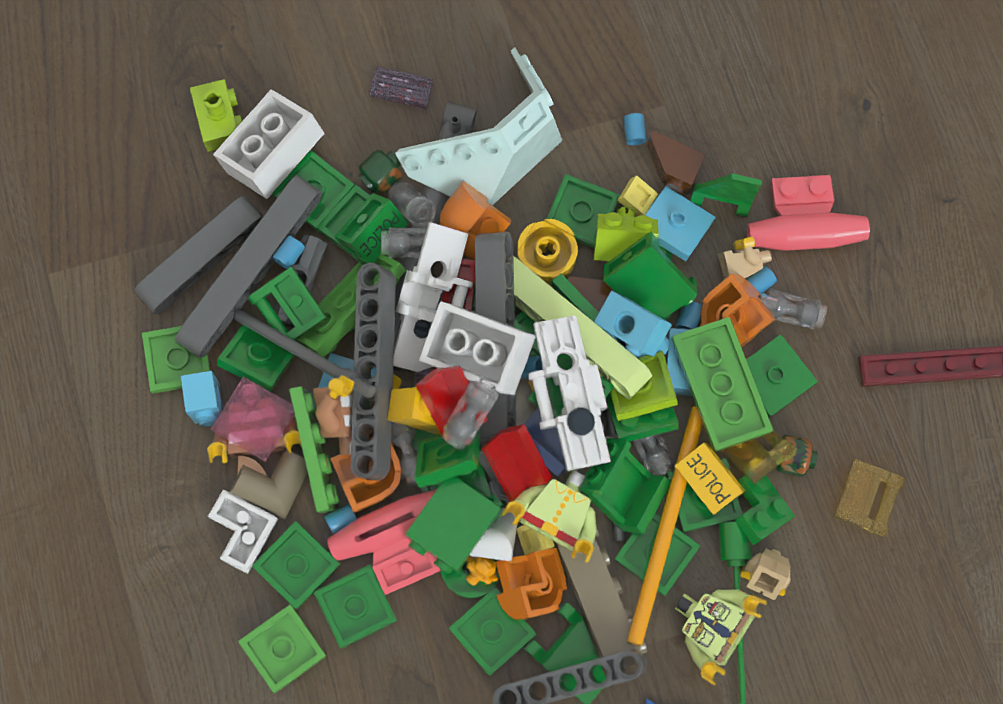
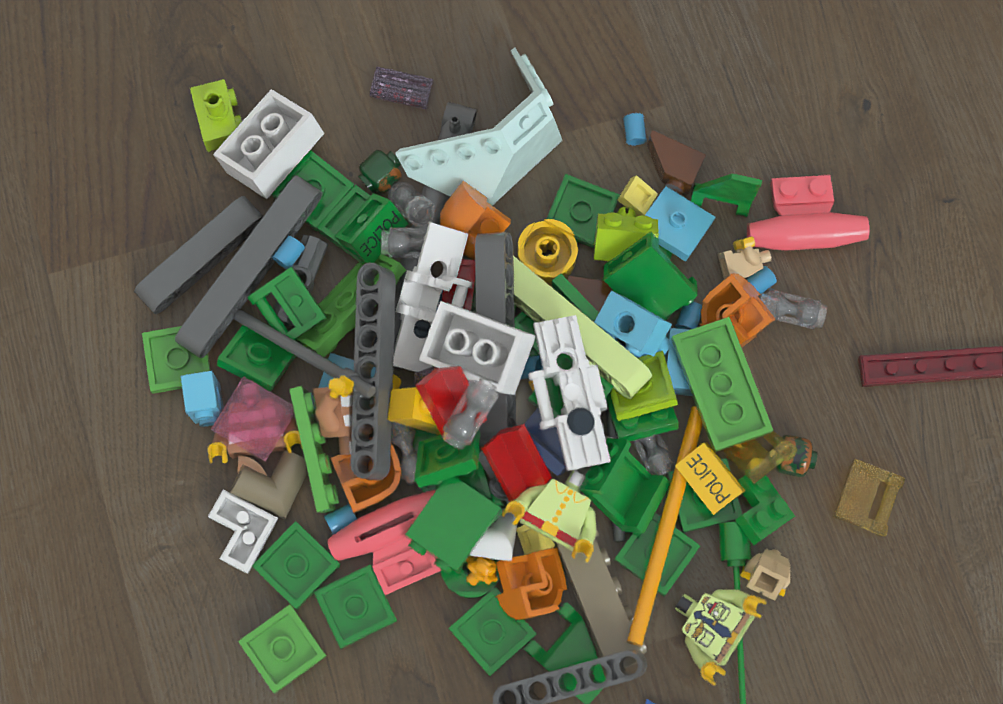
(779, 375): green plate -> none

